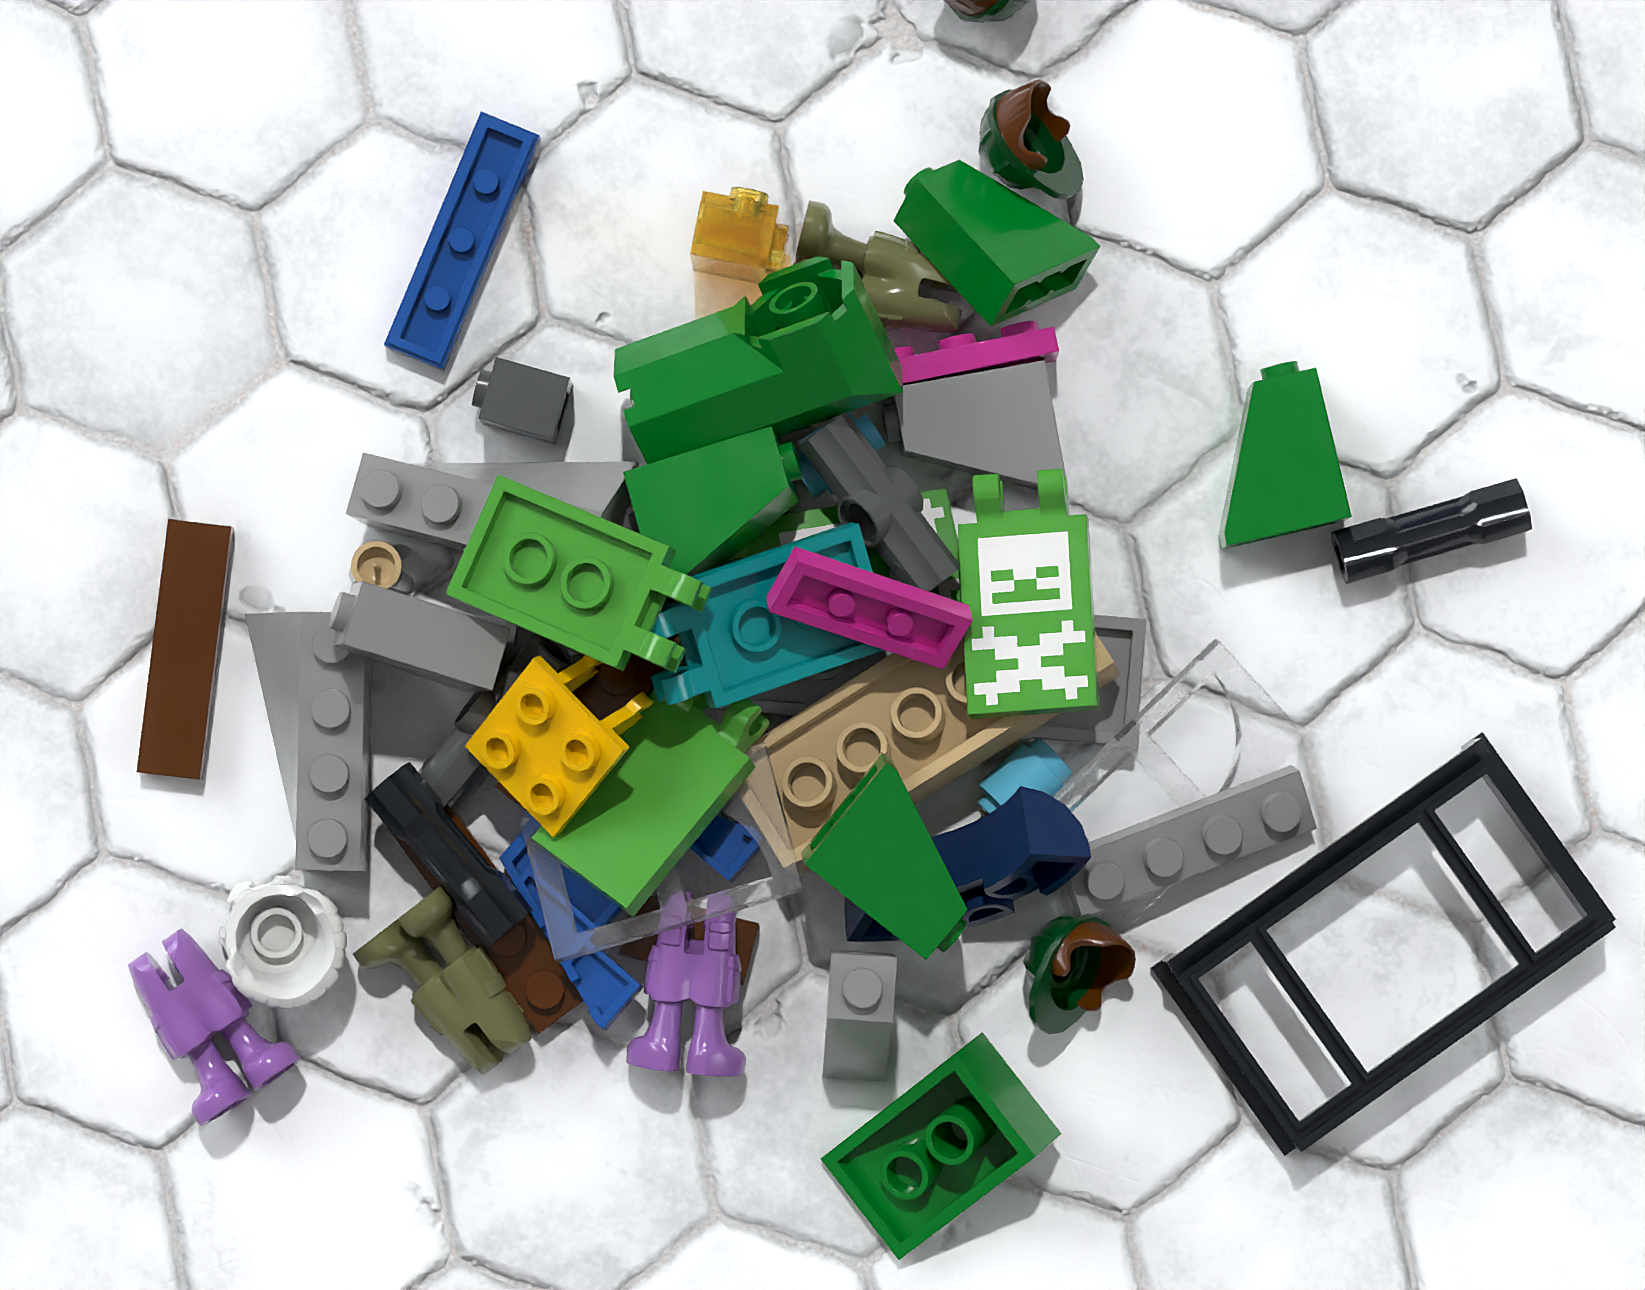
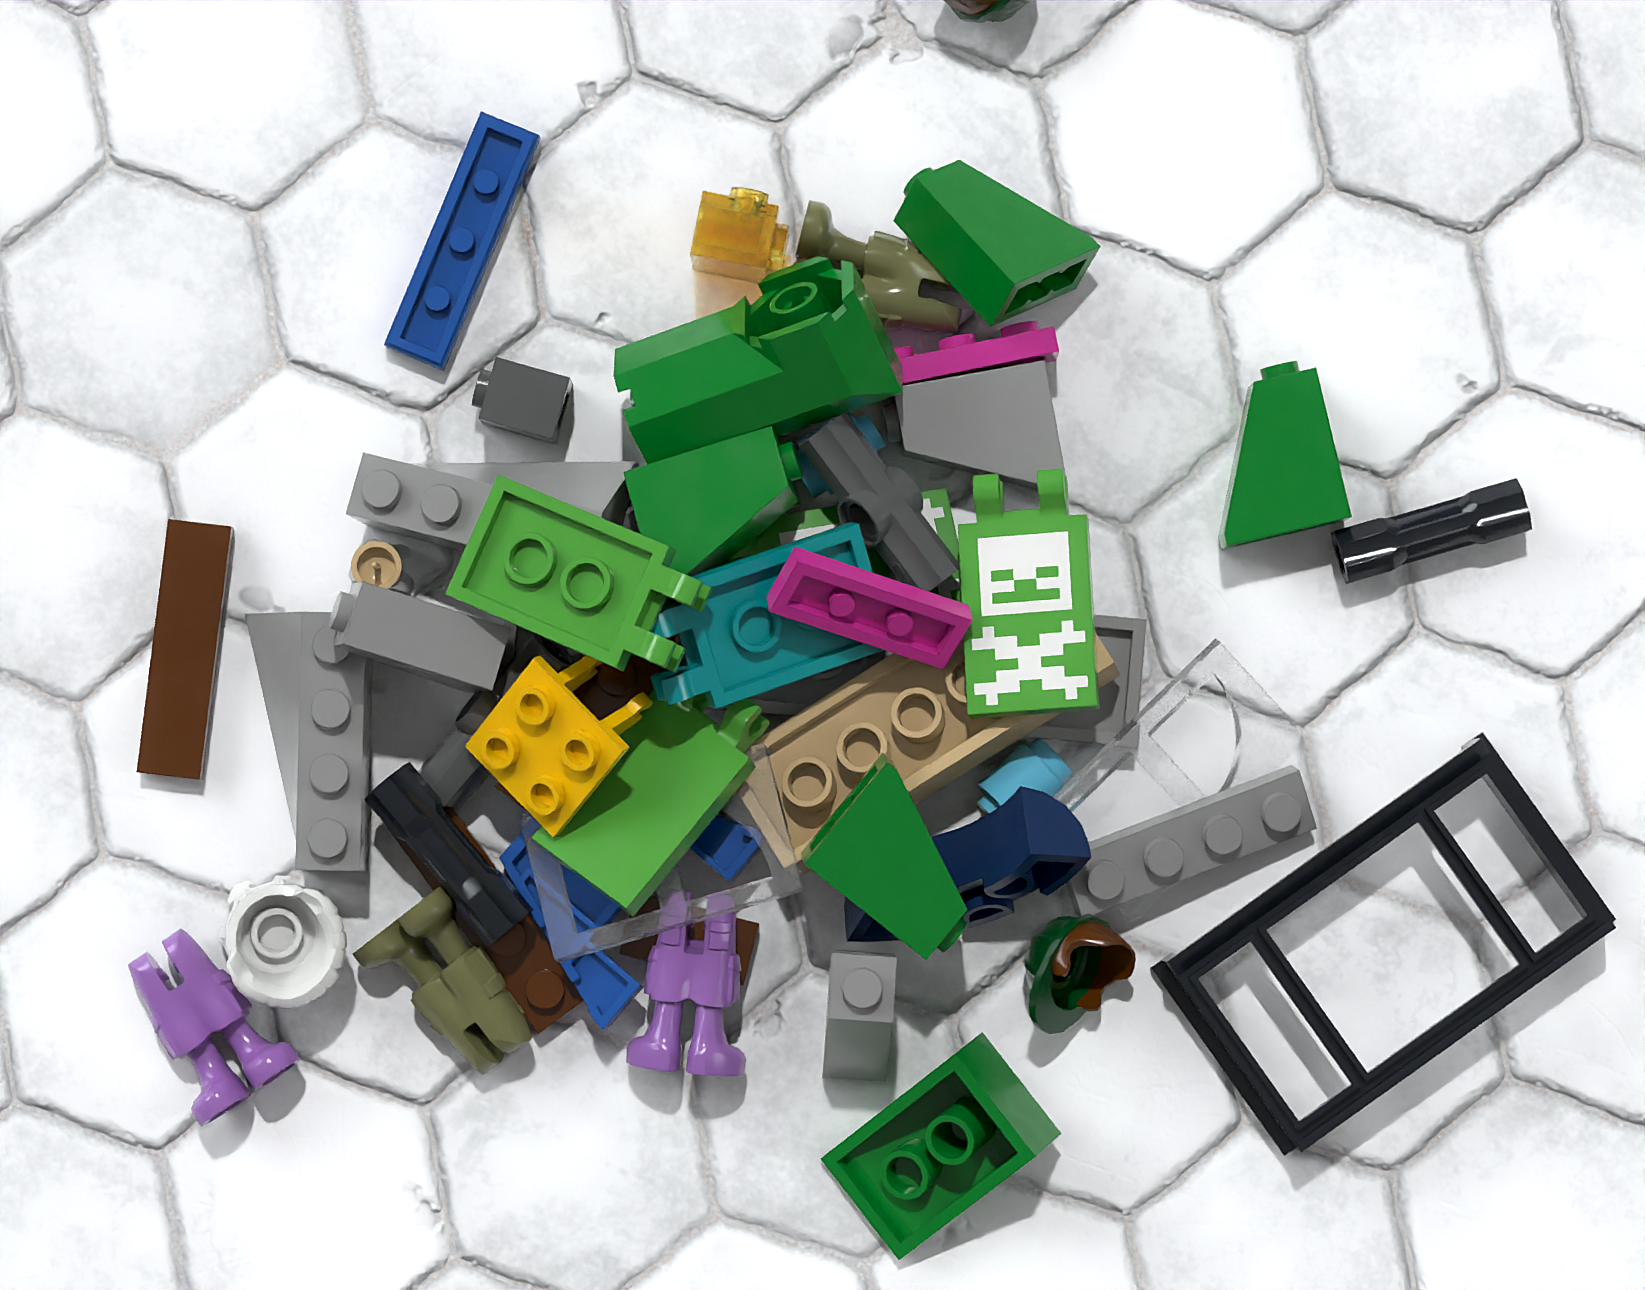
(1029, 143): dark green piece -> none

